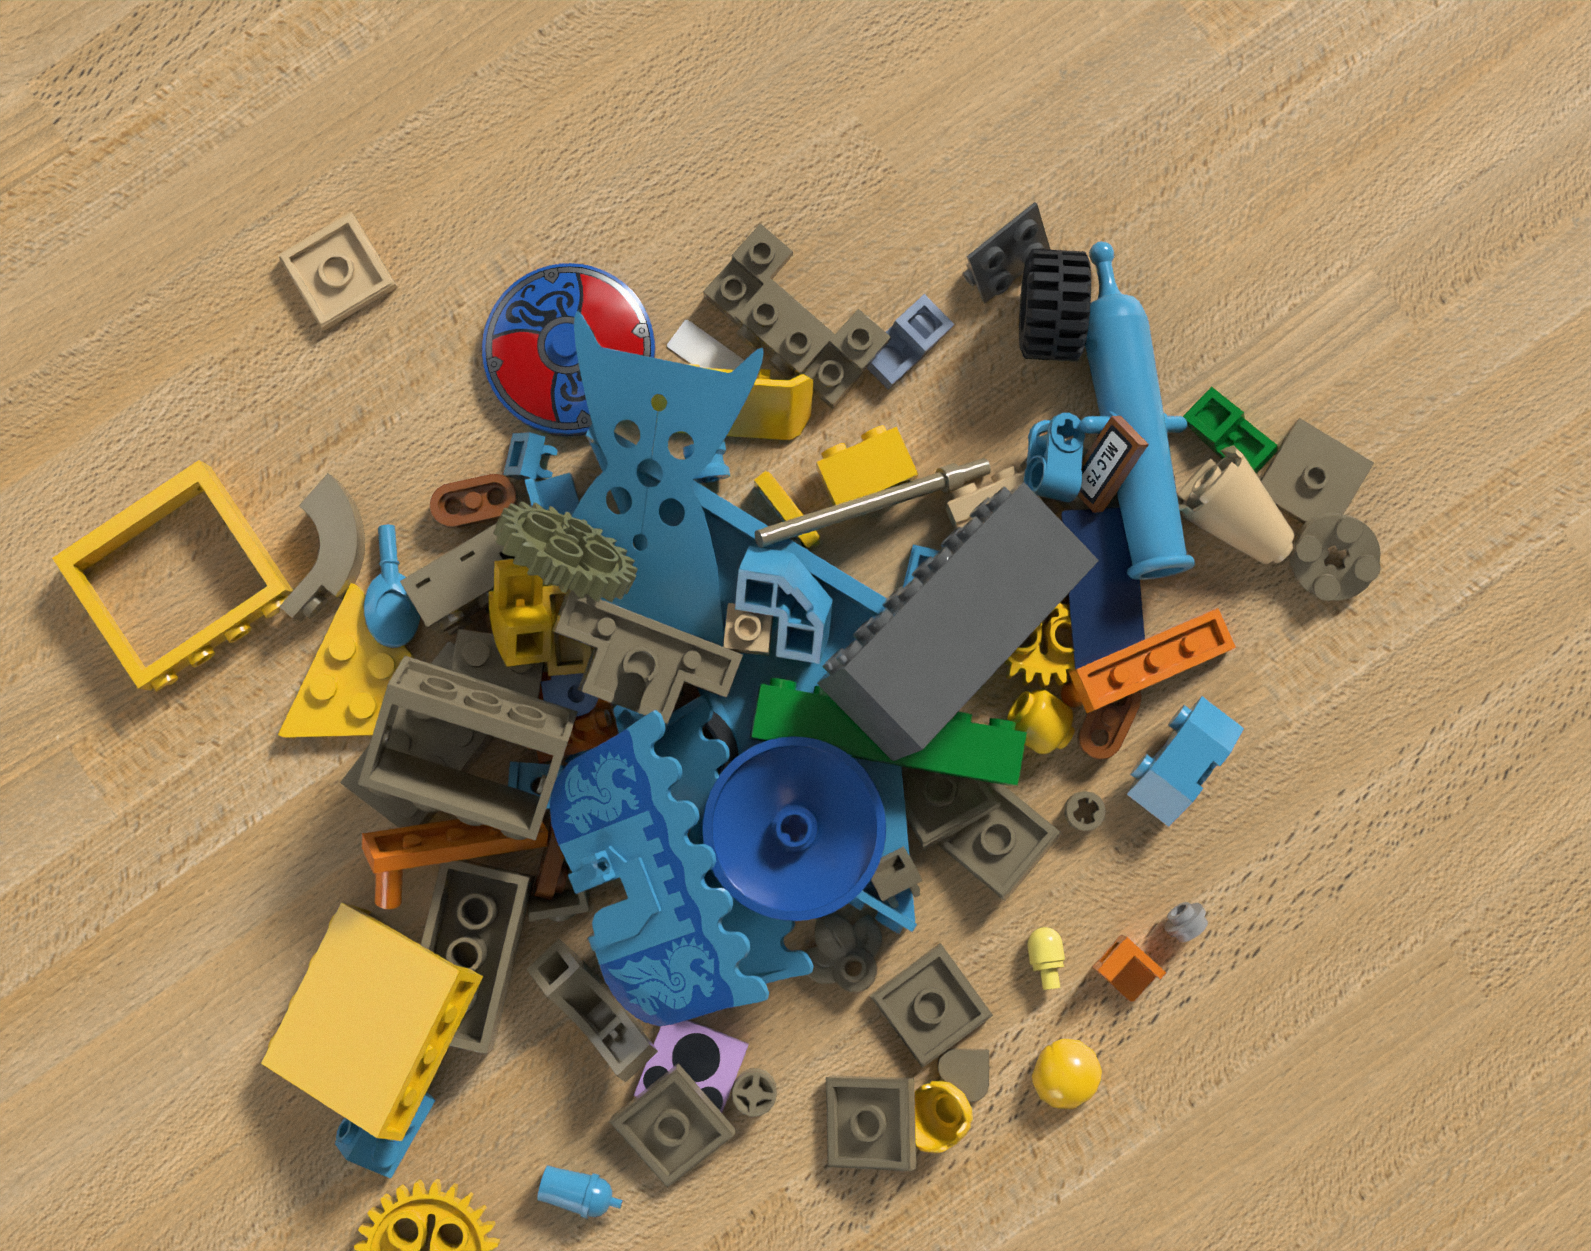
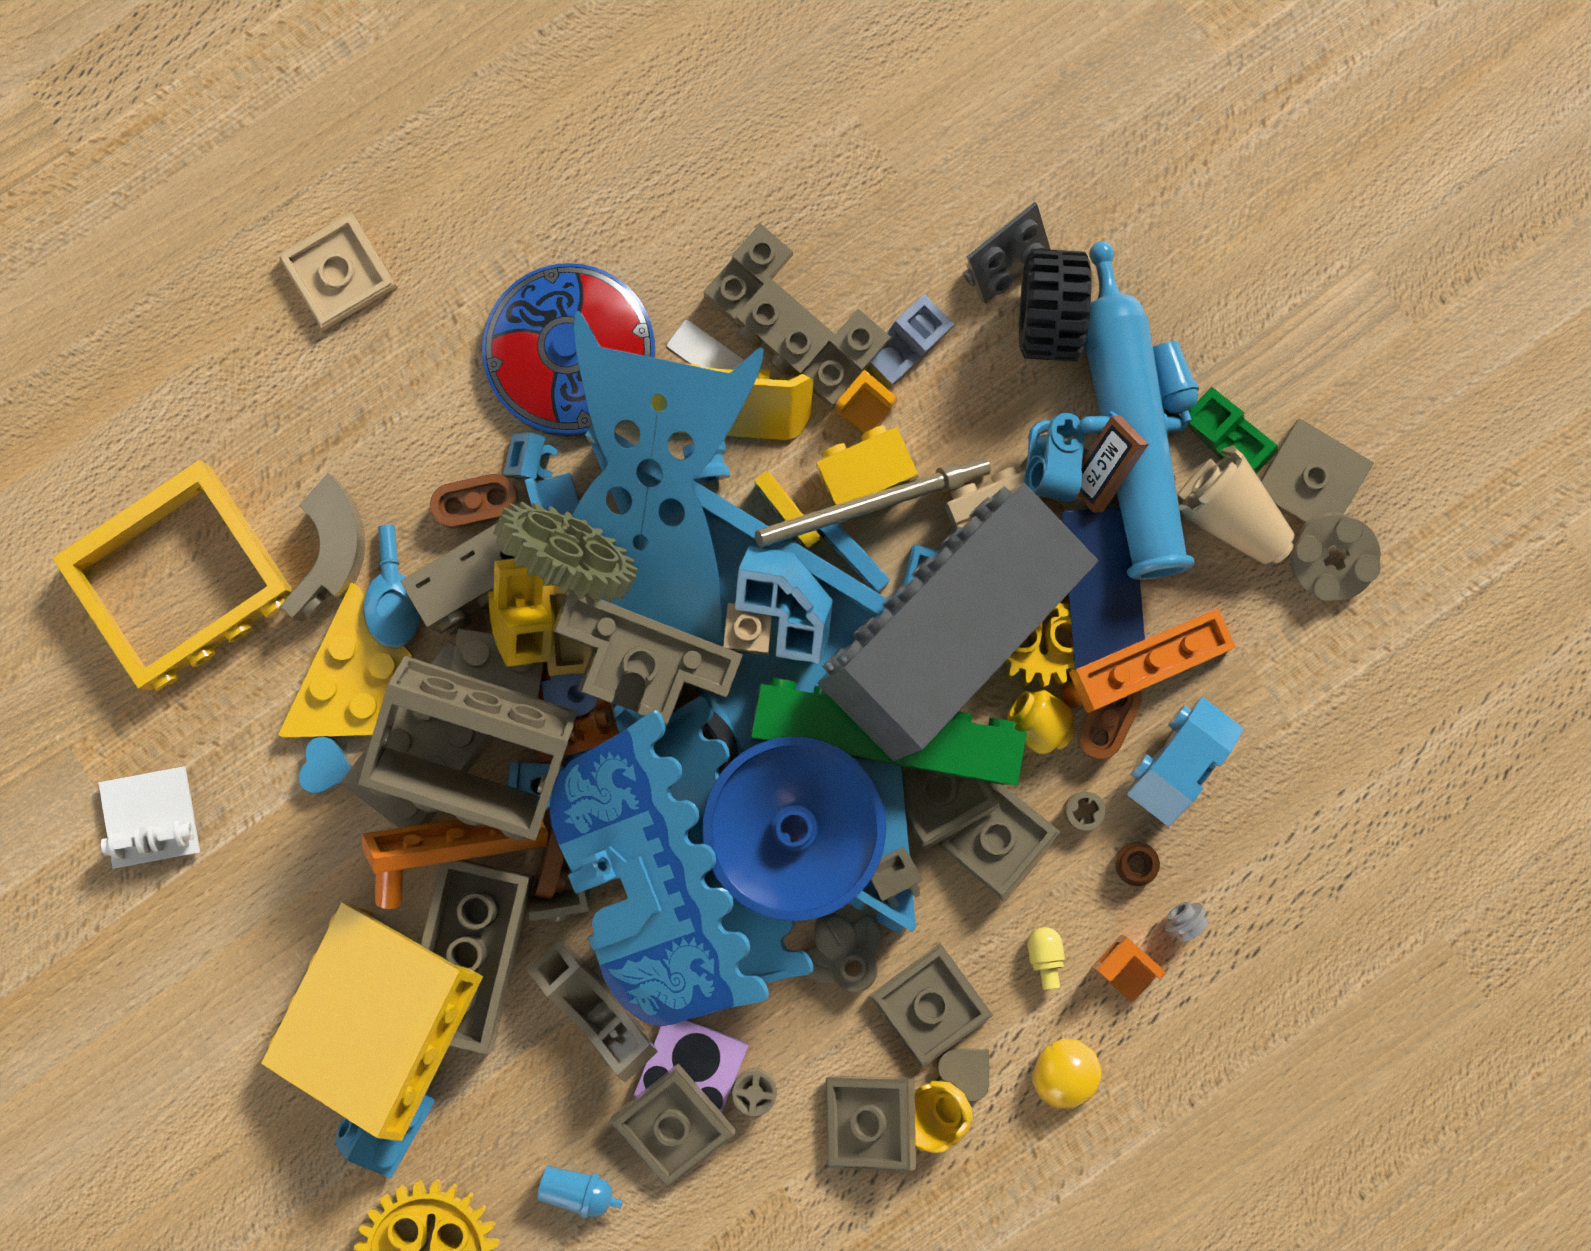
(148, 817): none -> white hinge
(324, 765): none -> dark azure tile
(855, 557): none -> dark azure tile
(865, 403): none -> light orange panel
(1151, 864): none -> reddish brown plate
(1176, 382): none -> dark azure piece

